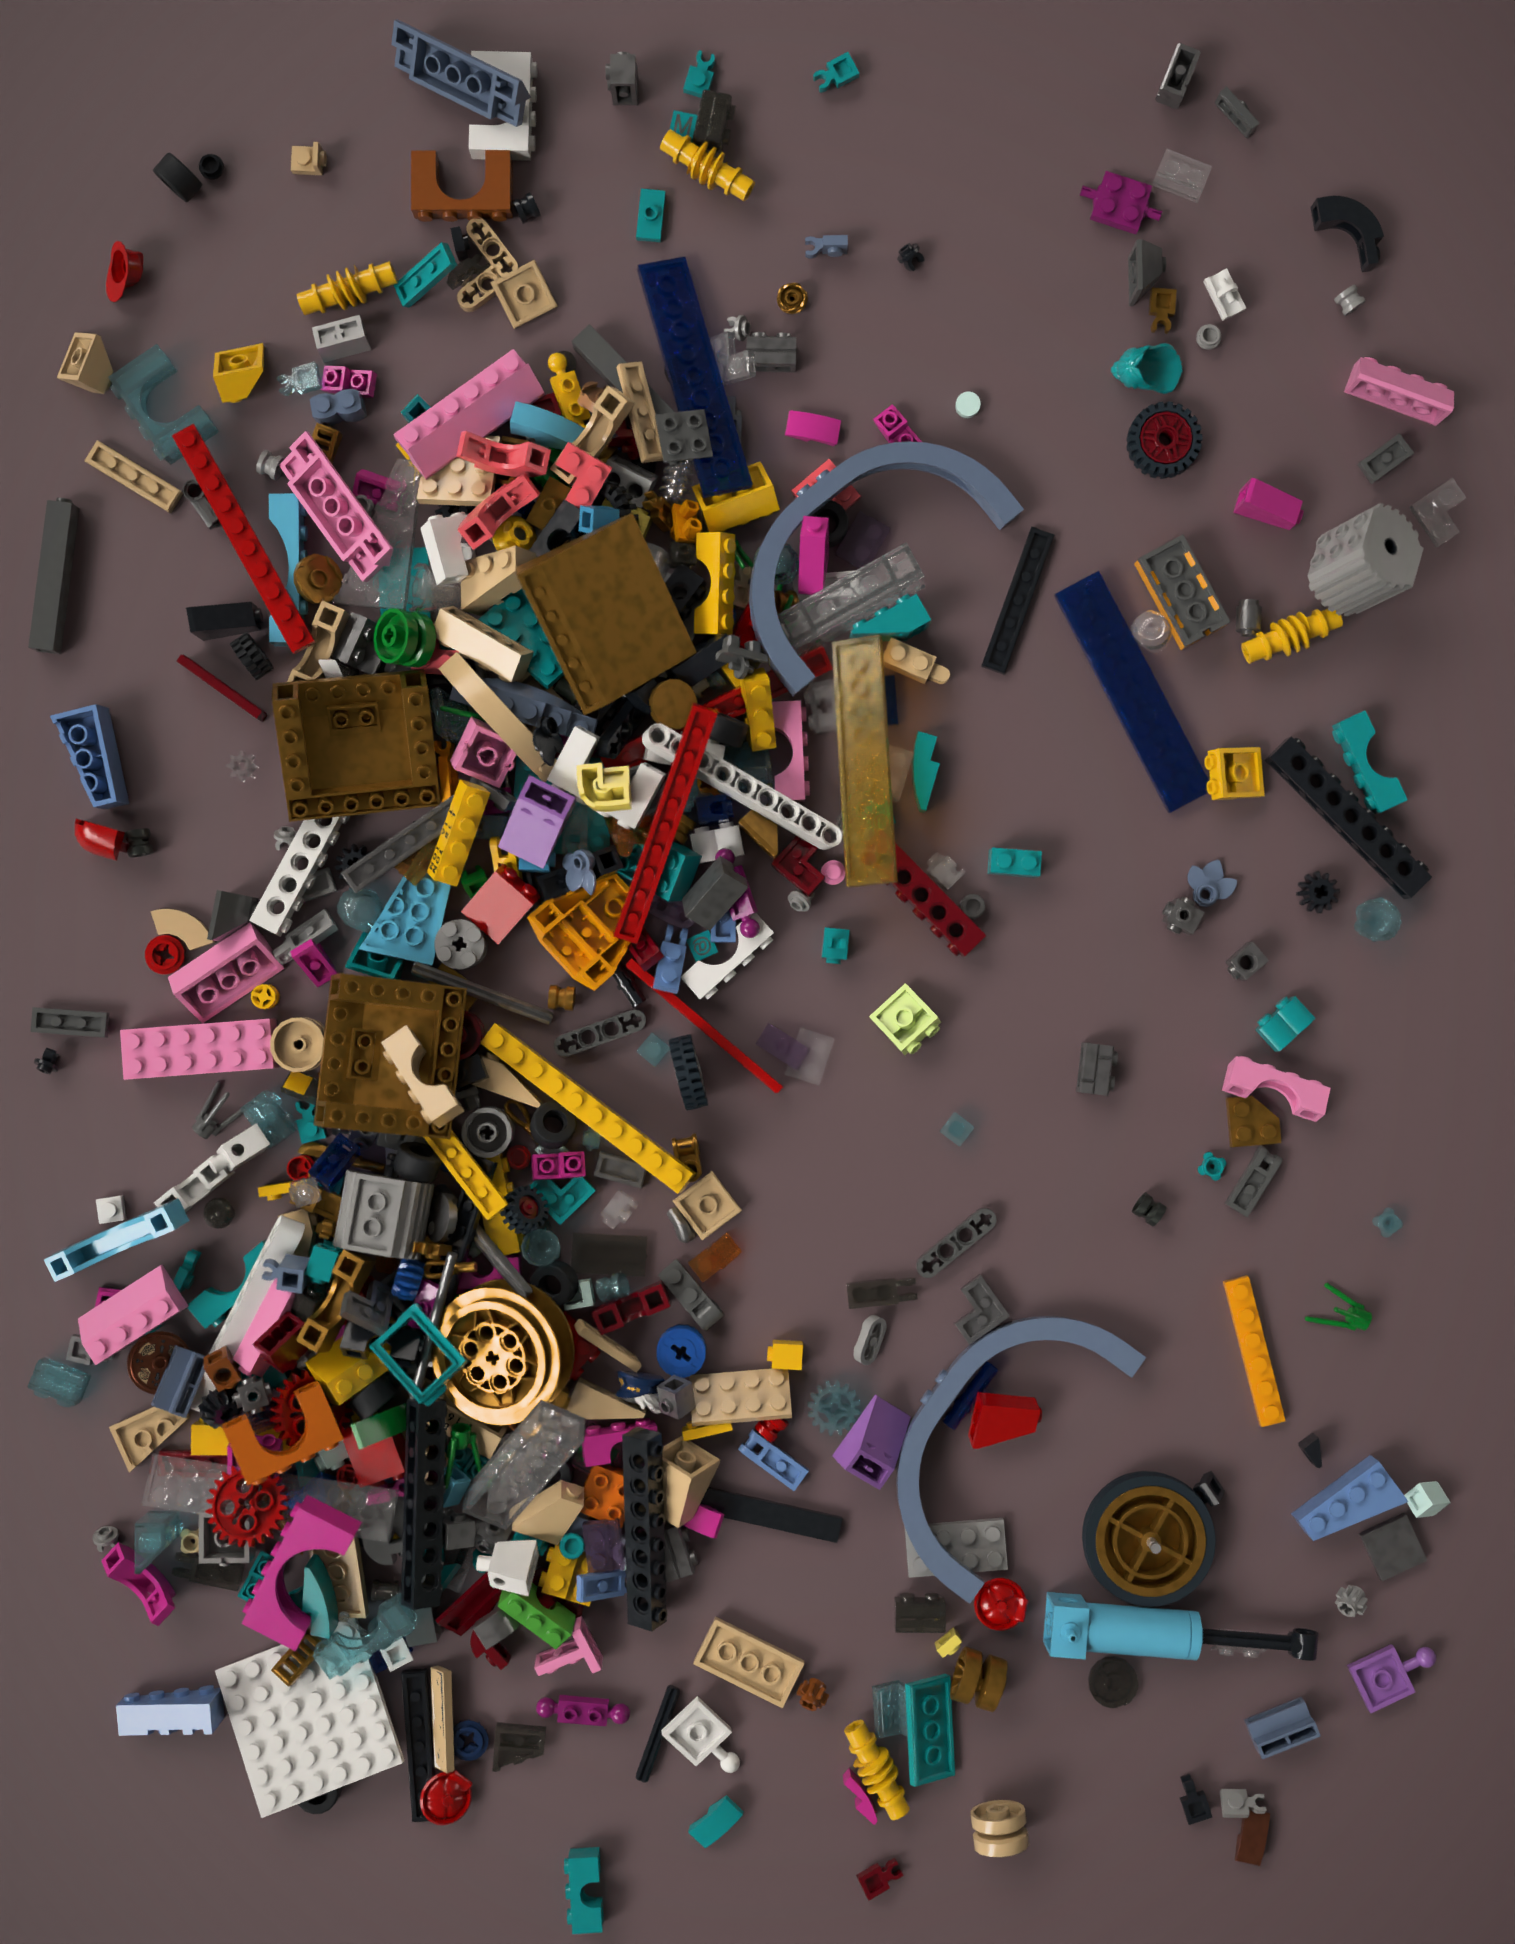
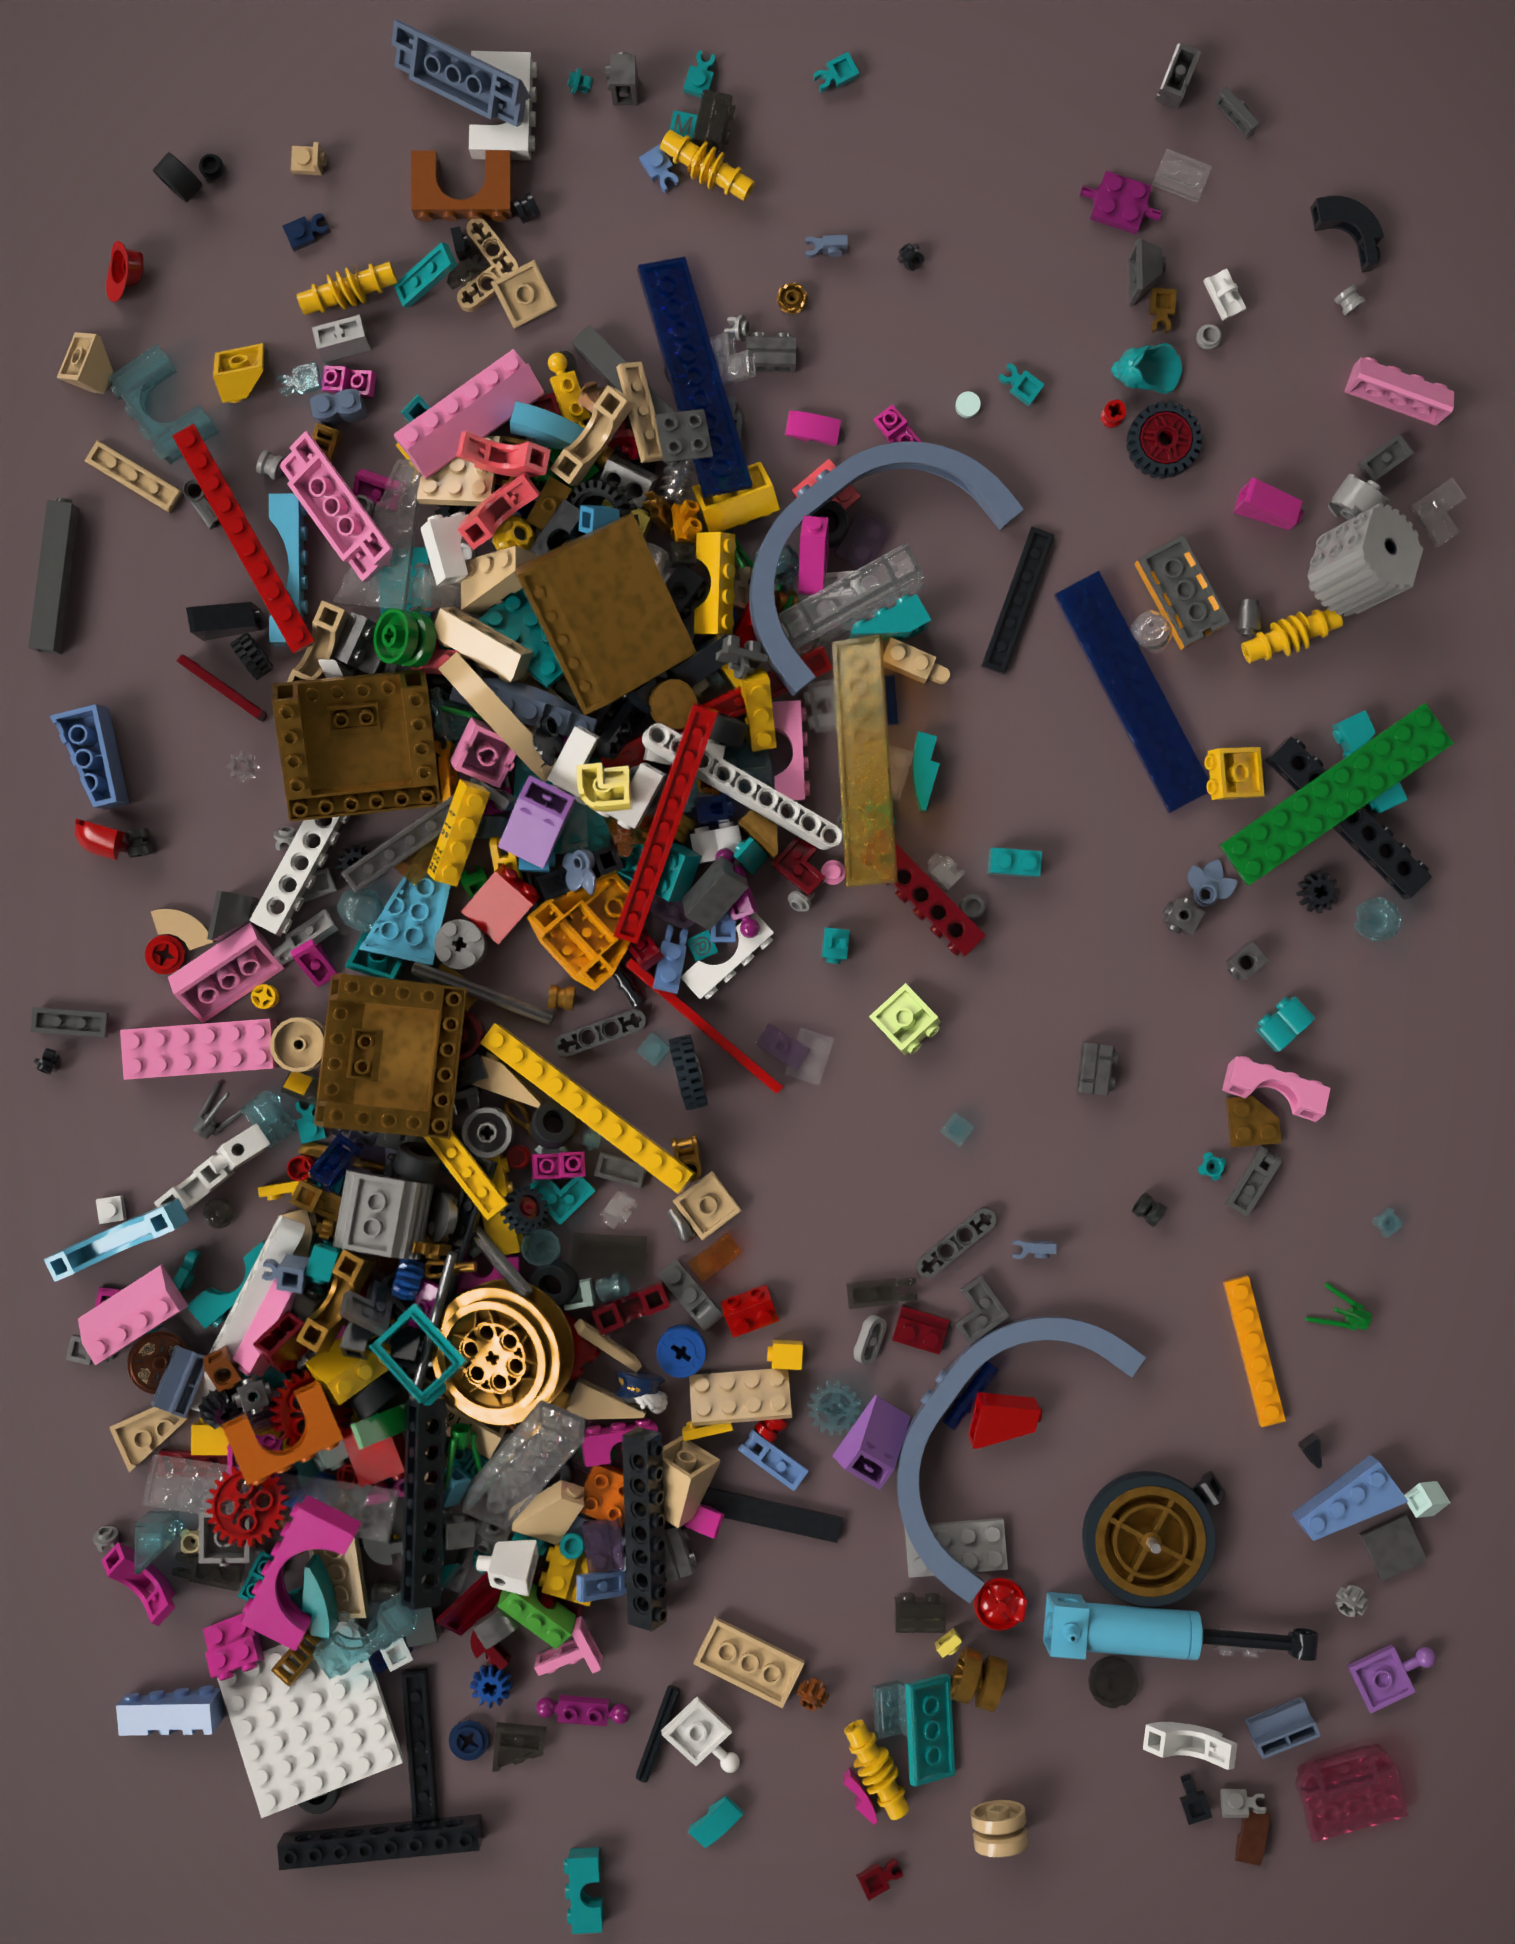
(59, 1382): clear light blue brick -> none
(231, 1648): none -> dark pink plate
(301, 232): none -> dark blue plate
(304, 1192): clear bracket -> none
(317, 578): pearl gold tile -> none
(379, 1842): none -> black brick
(406, 1053): tan arch -> none
(442, 1719): tan tile -> none
(446, 1798): red piece -> none
(488, 1693): none -> blue gear
(579, 82): none -> teal plate
(589, 472): coral plate -> none
(650, 215): teal plate -> none
(658, 166): none -> medium blue plate
(676, 1397): flat silver brick -> none
(749, 1311): none -> red bracket
(750, 855): none -> teal slope
(920, 1329): none -> dark red plate
(1025, 386): none -> teal plate
(1041, 1249): none -> sand blue plate
(1107, 419): none -> red bush
(1175, 1738): none -> white arch
(1336, 794): none -> green plate
(1350, 1792): none -> clear pink plate
(1355, 497): none -> light grey brick

